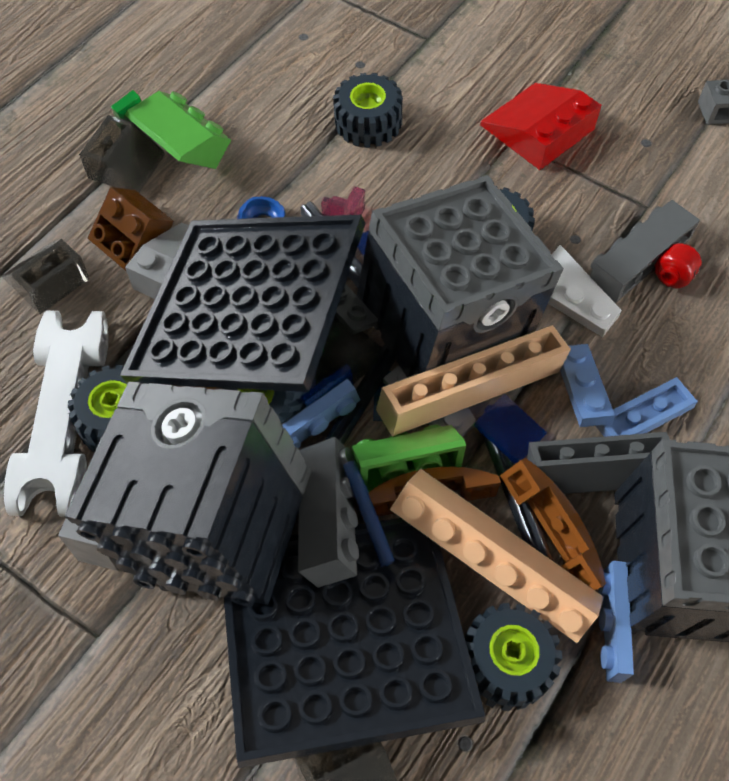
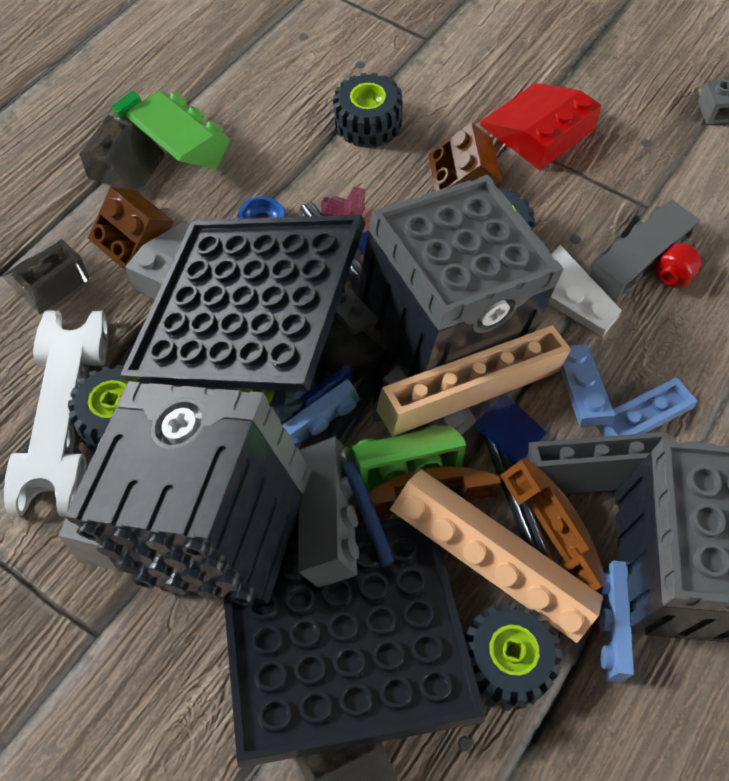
(464, 158): none -> reddish brown slope

